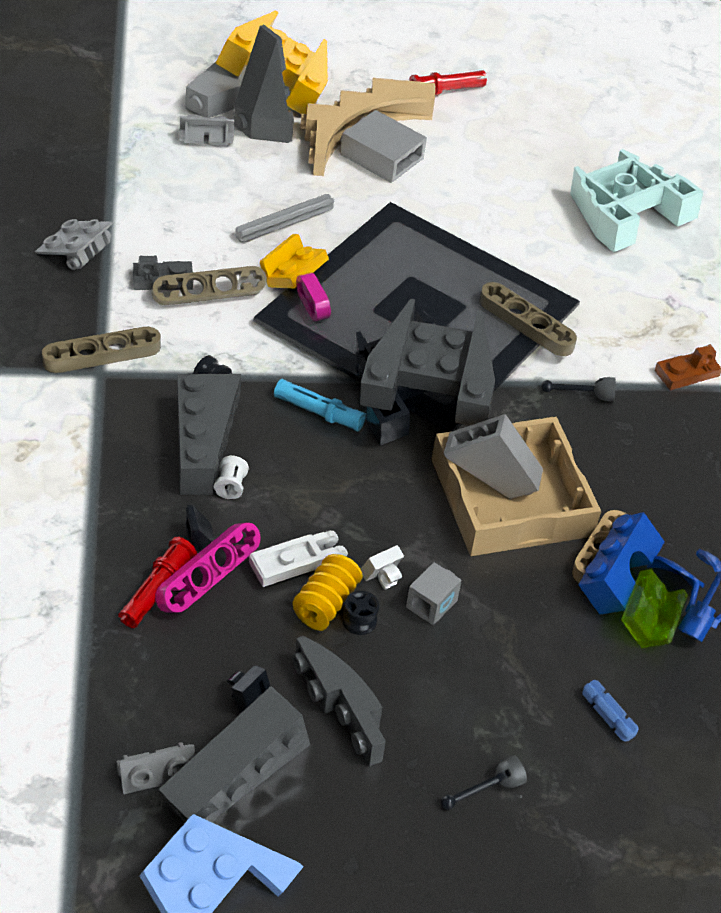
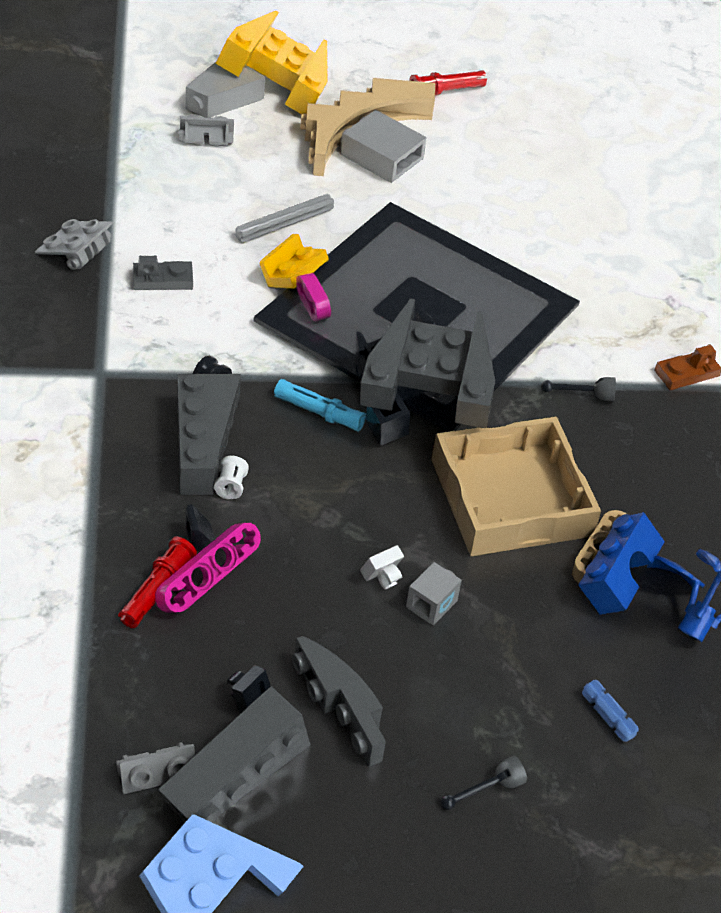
(102, 352): dark tan beam -> none
(208, 282): dark tan beam -> none
(261, 100): dark grey wedge -> none
(294, 557): white hinge -> none
(326, 591): yellow piece -> none
(357, 604): black wheel -> none
(496, 456): light grey slope -> none
(555, 337): dark tan beam -> none
(617, 192): light aqua wedge -> none
(653, 611): clear neon green bracket -> none

